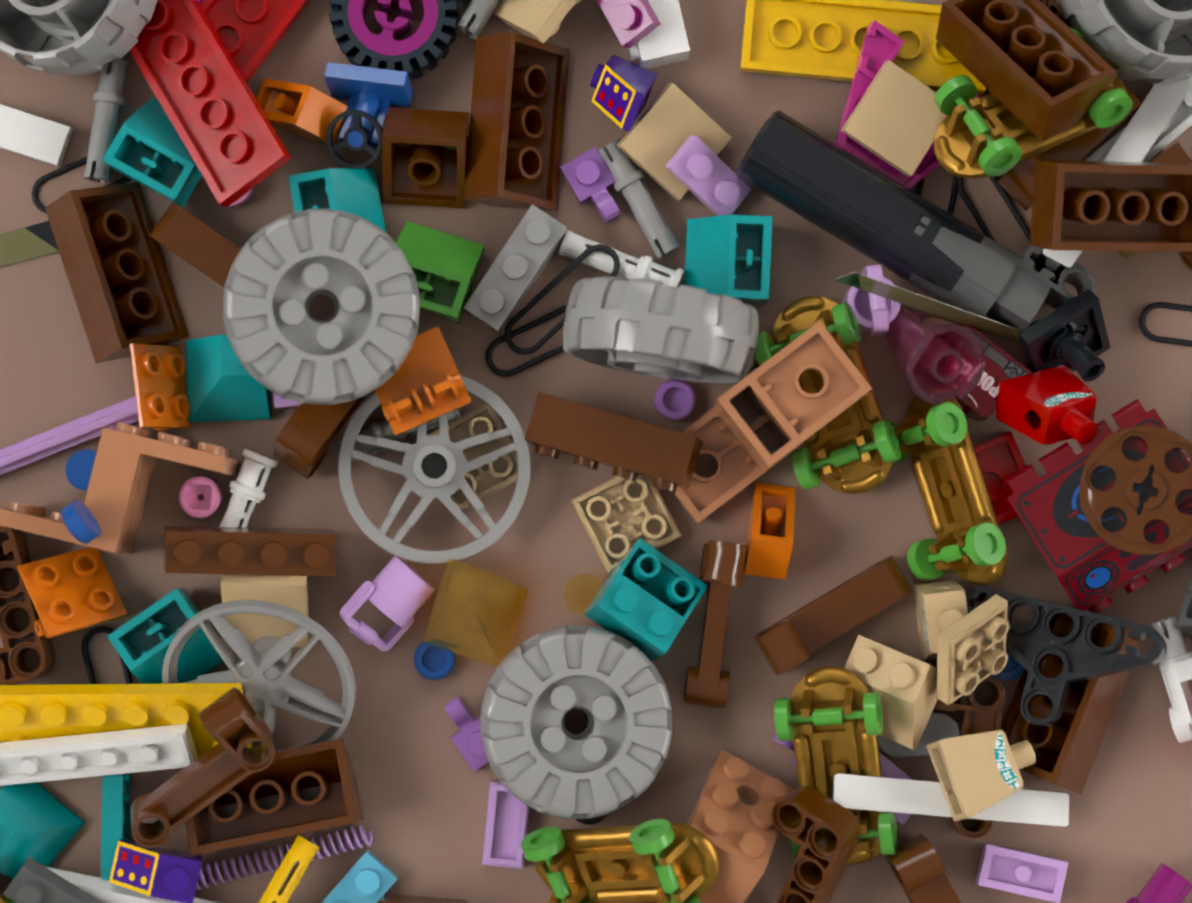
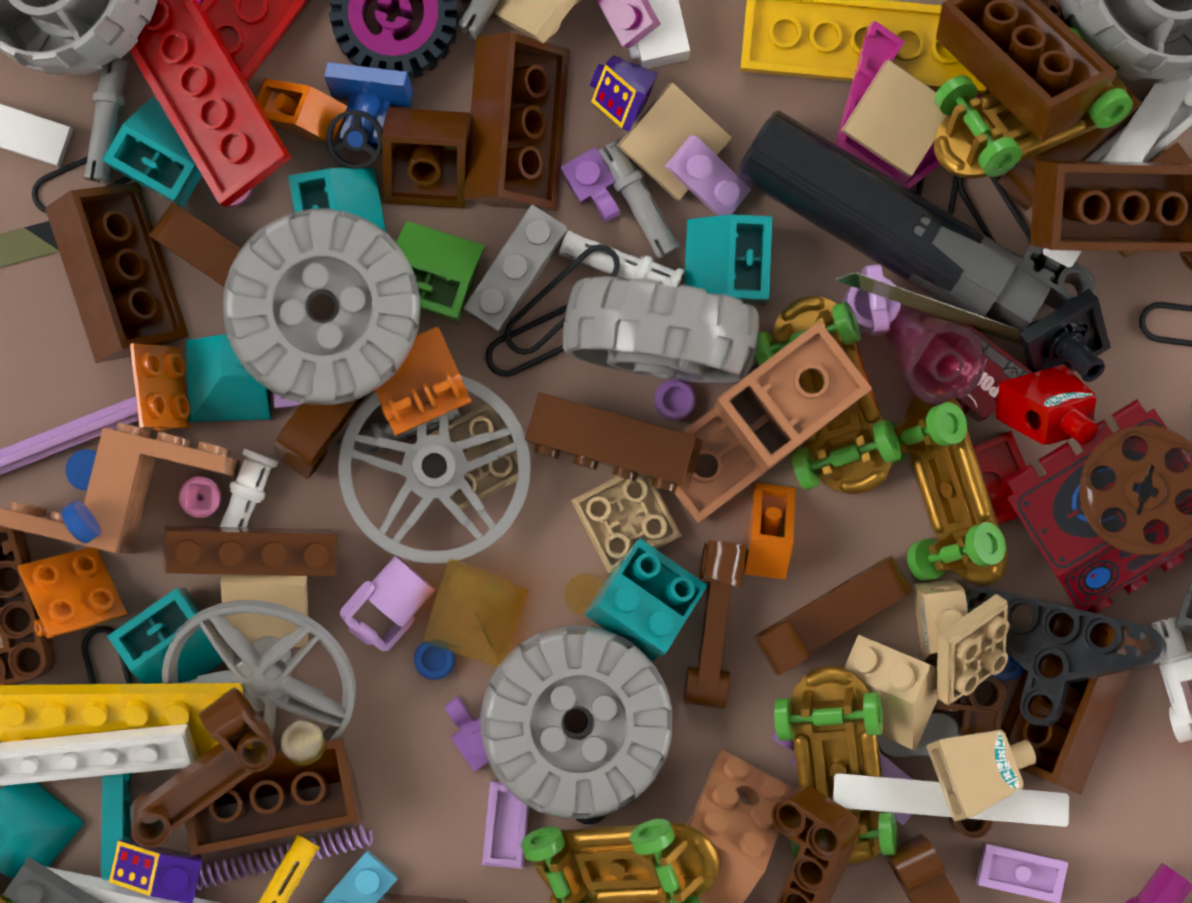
(303, 742): none -> clear yellow tile

